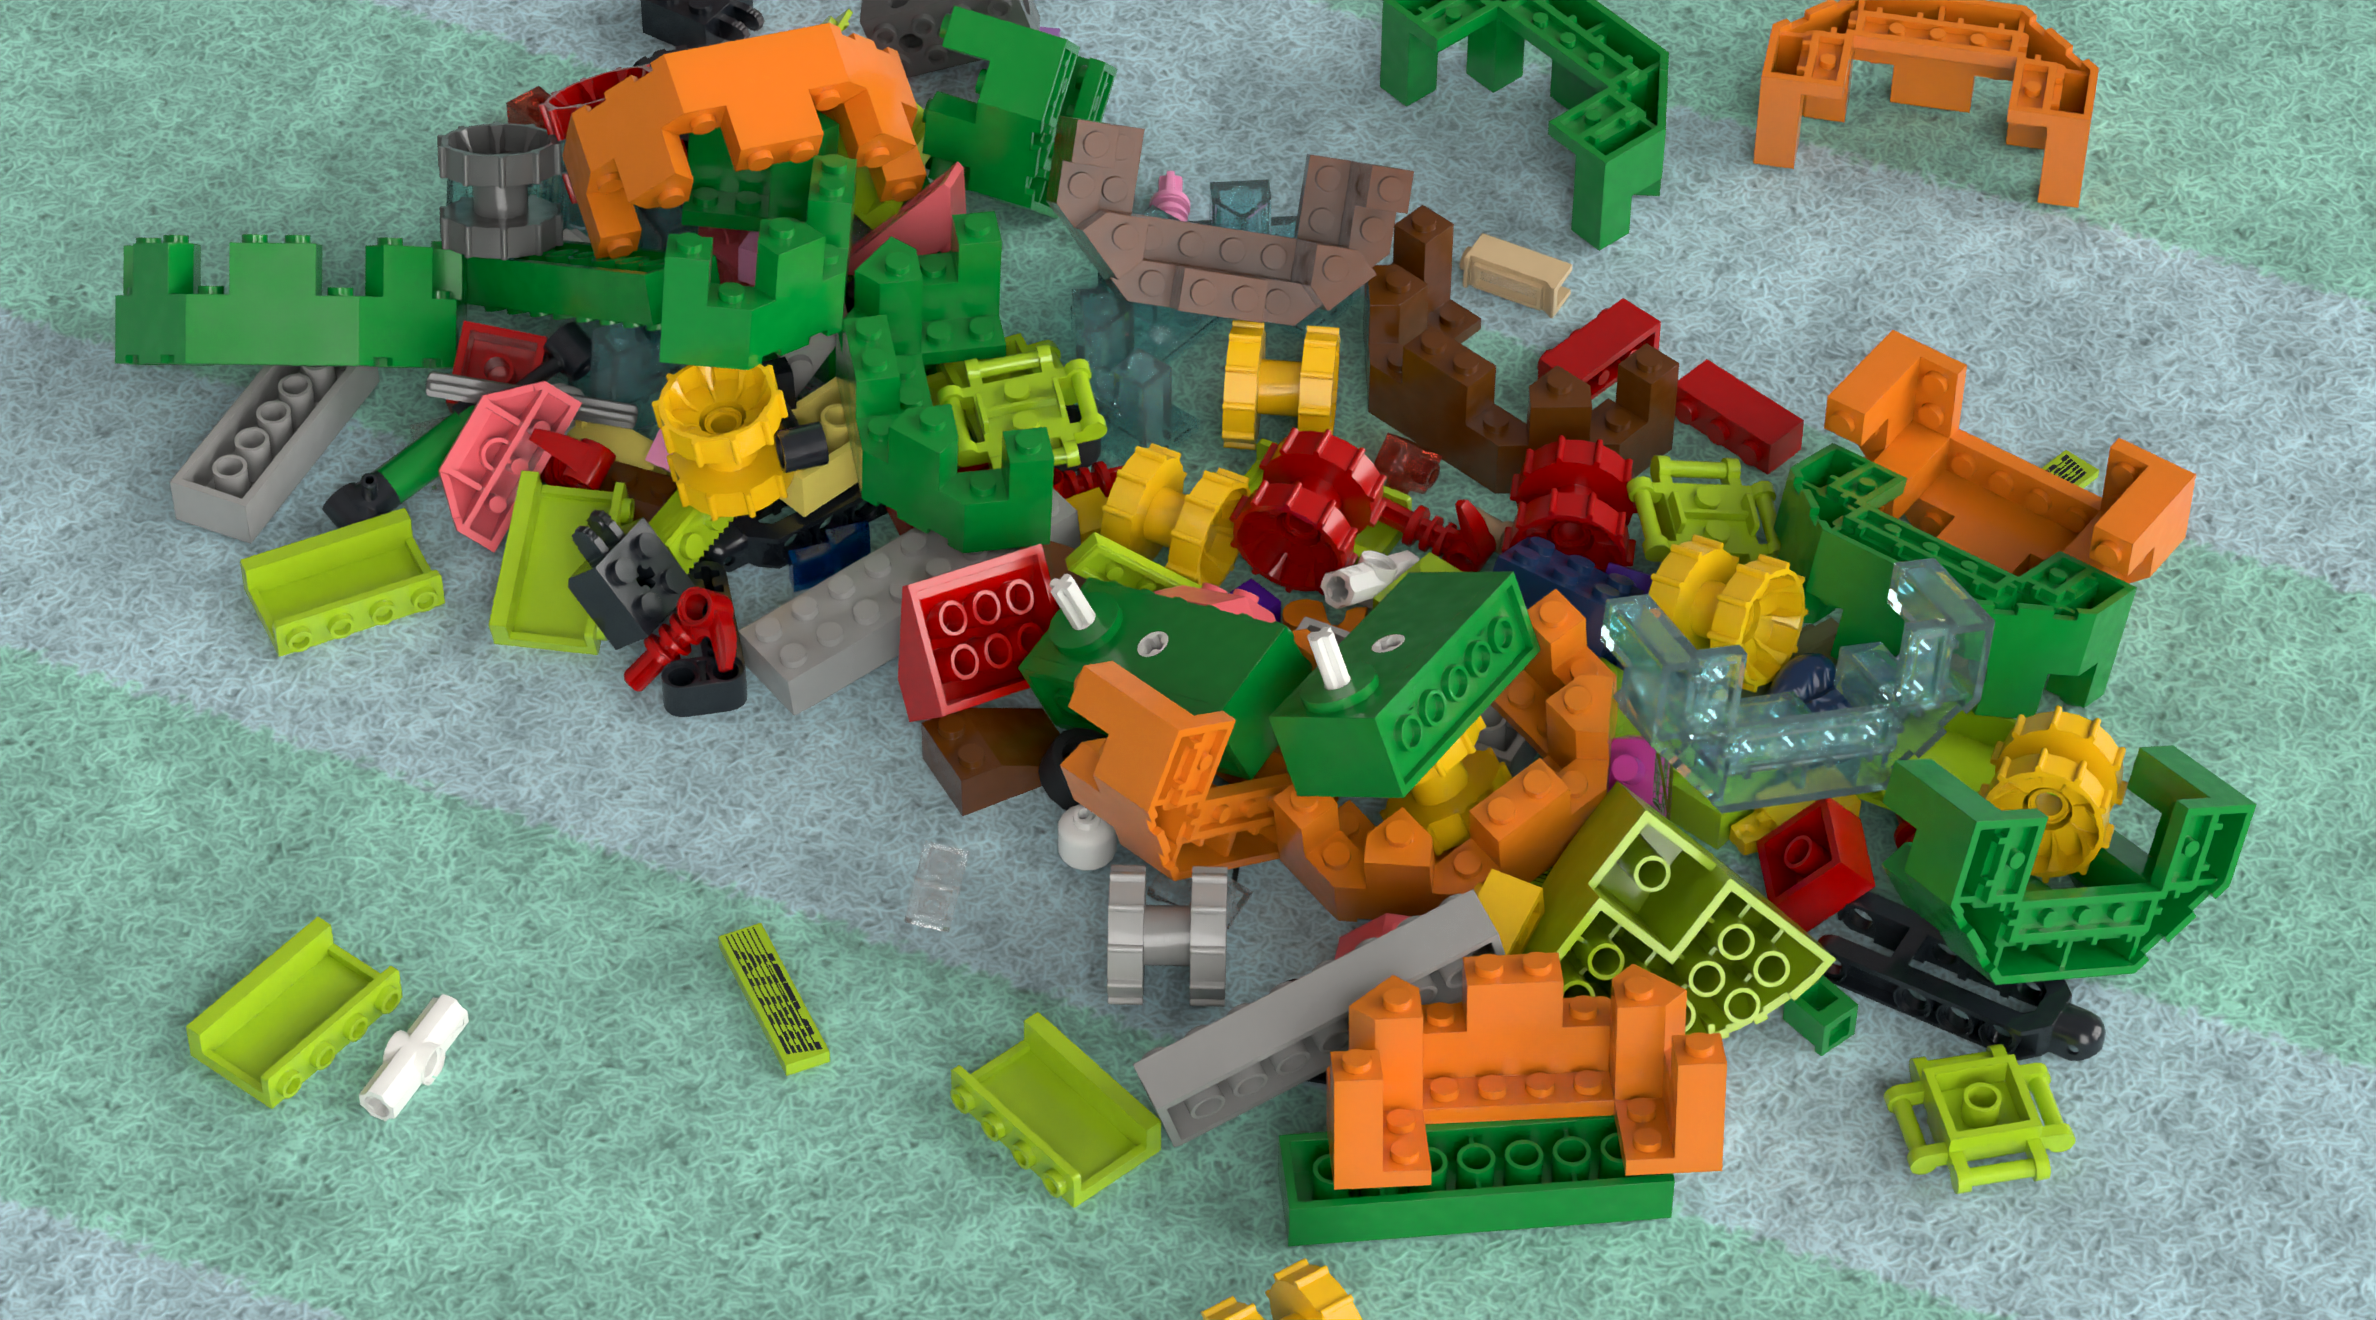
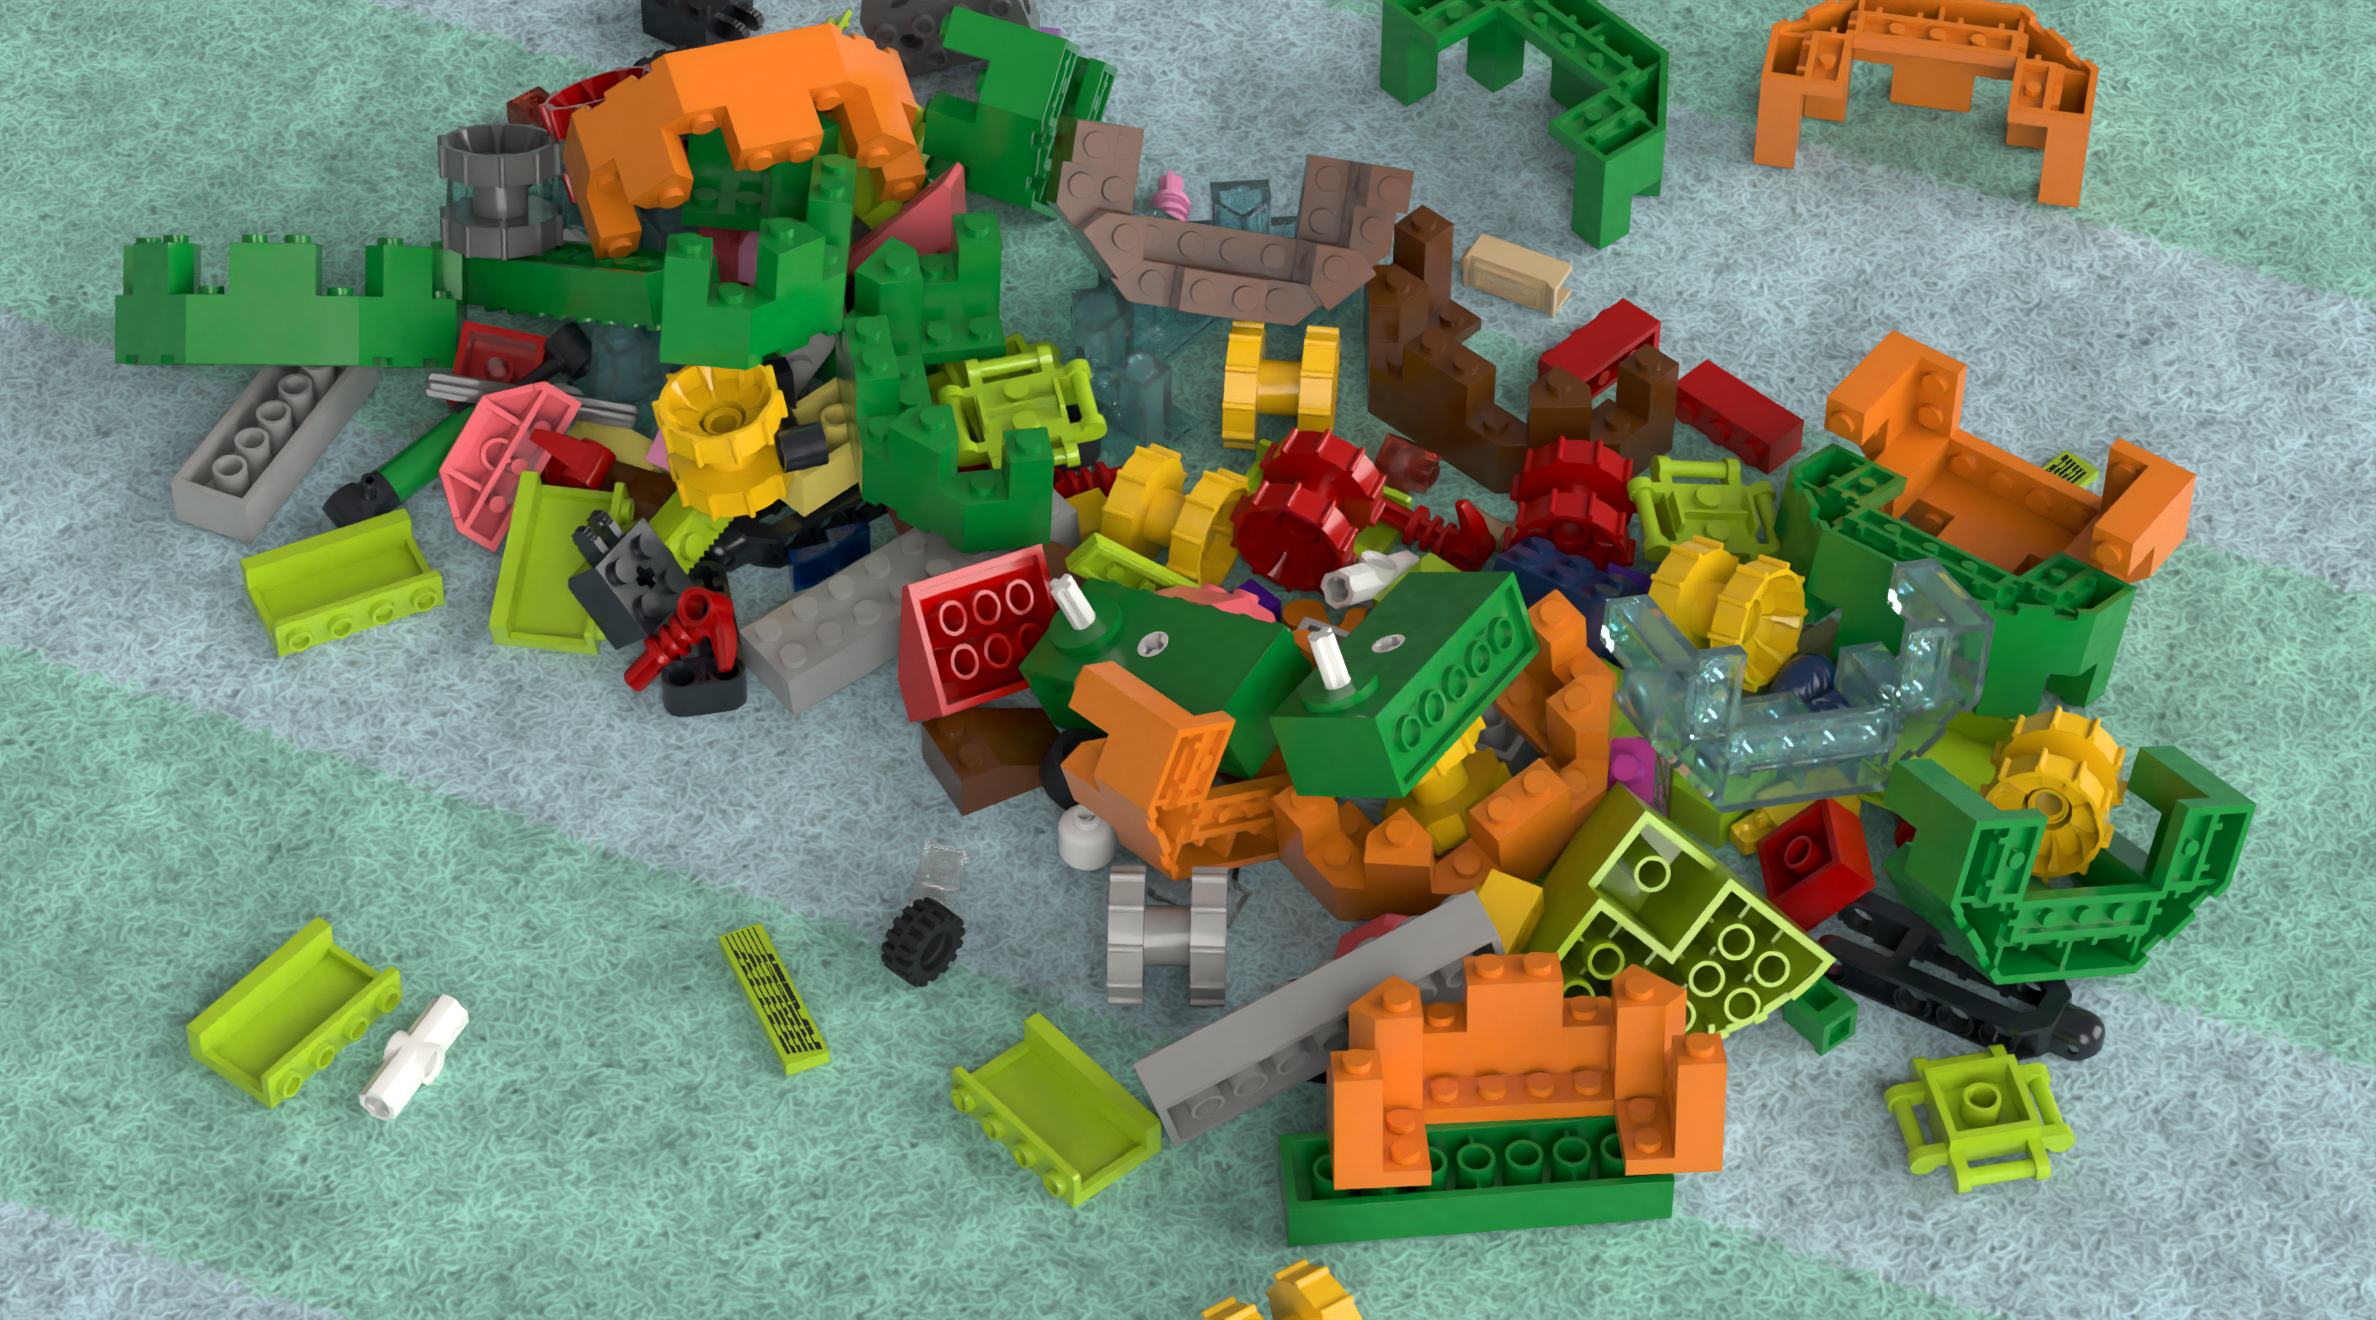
(922, 942): none -> black tyre

